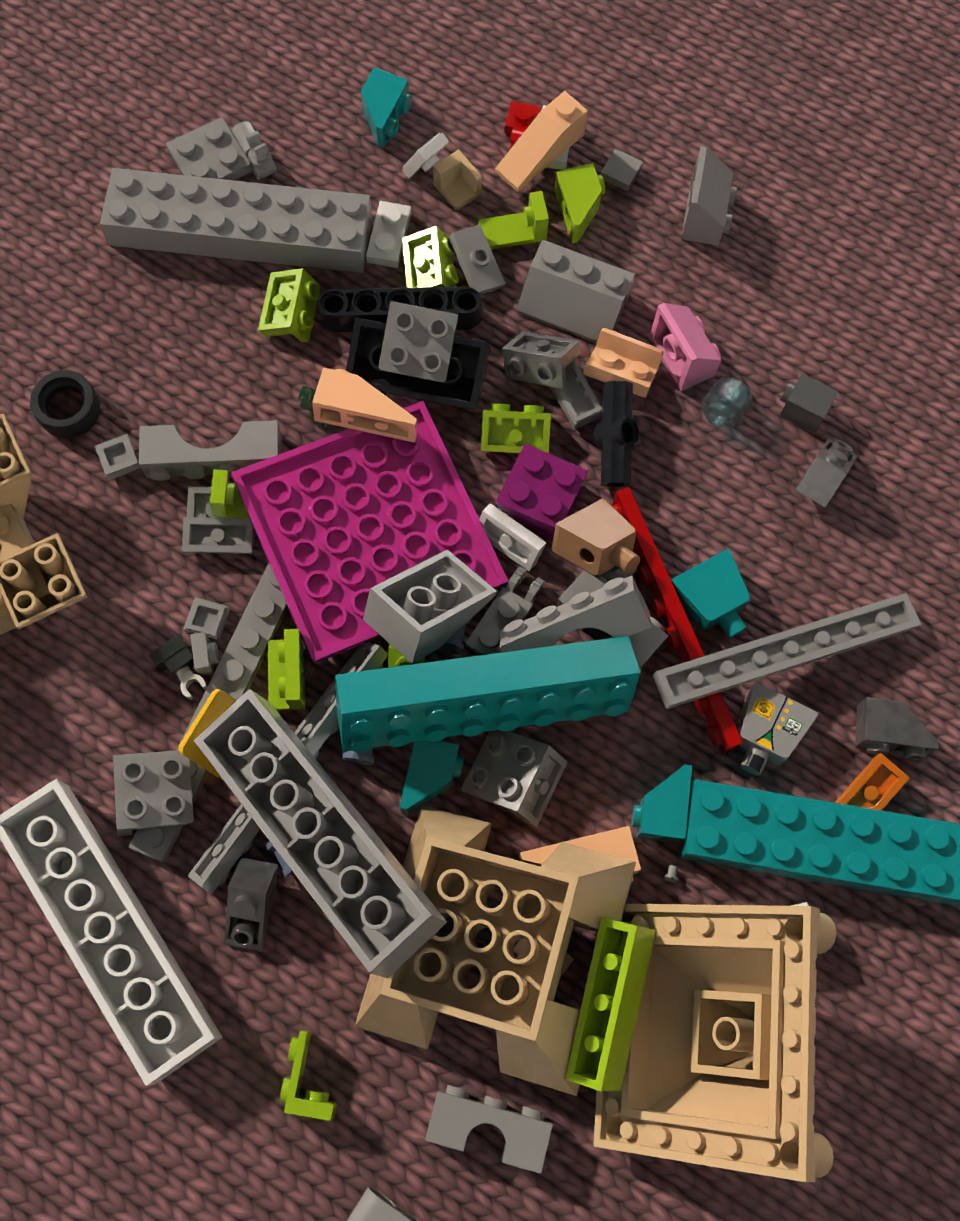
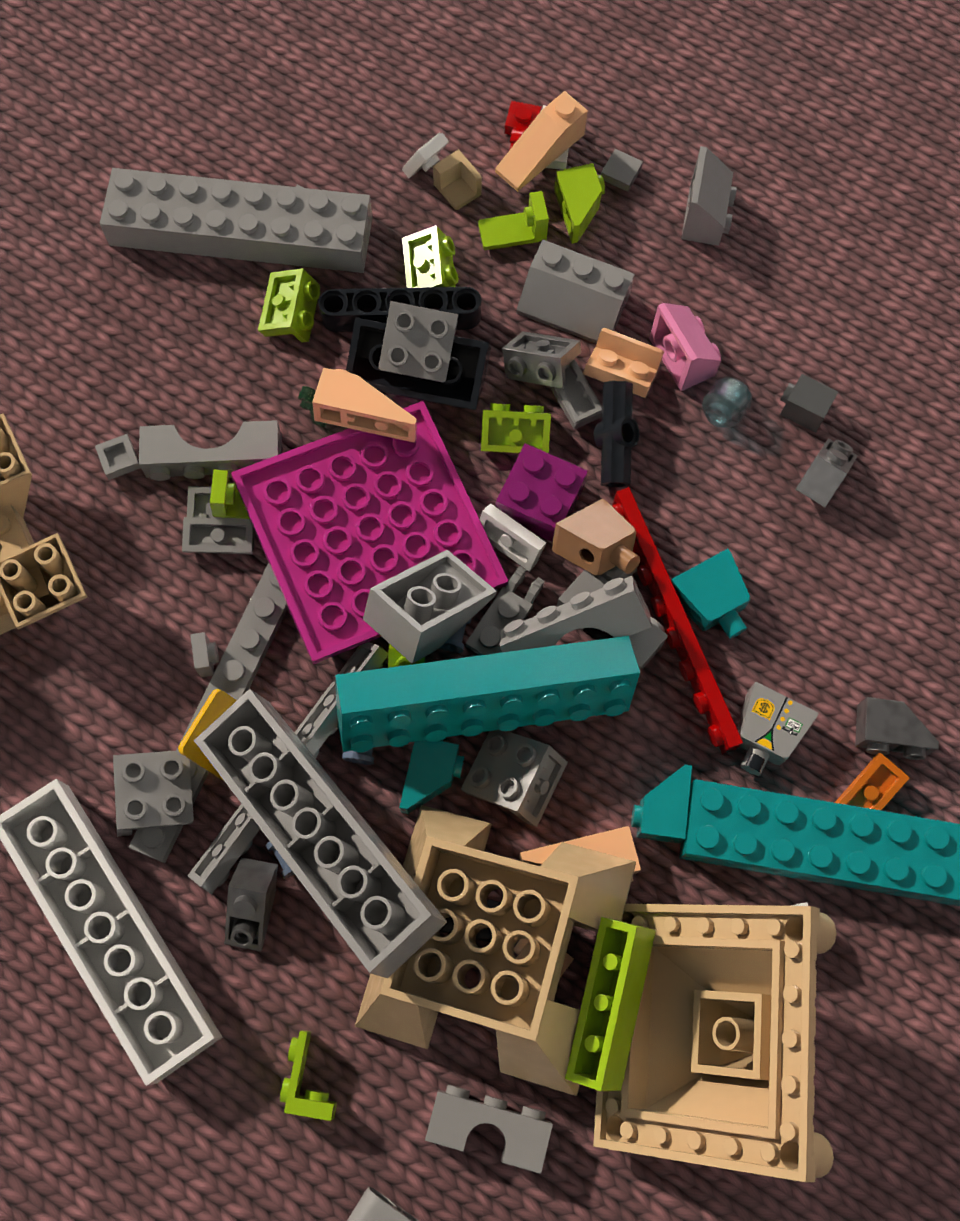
(57, 382): black tyre -> none
(179, 660): pearl dark grey piece -> none
(207, 618): light grey tile -> none
(209, 153): light grey plate -> none
(254, 149): light grey bar -> none
(286, 672): lime bracket -> none
(383, 102): teal slope -> none
(387, 234): white plate -> none
(476, 259): light grey plate -> none
(671, 875): light grey piece -> none
(785, 650): light grey plate -> none

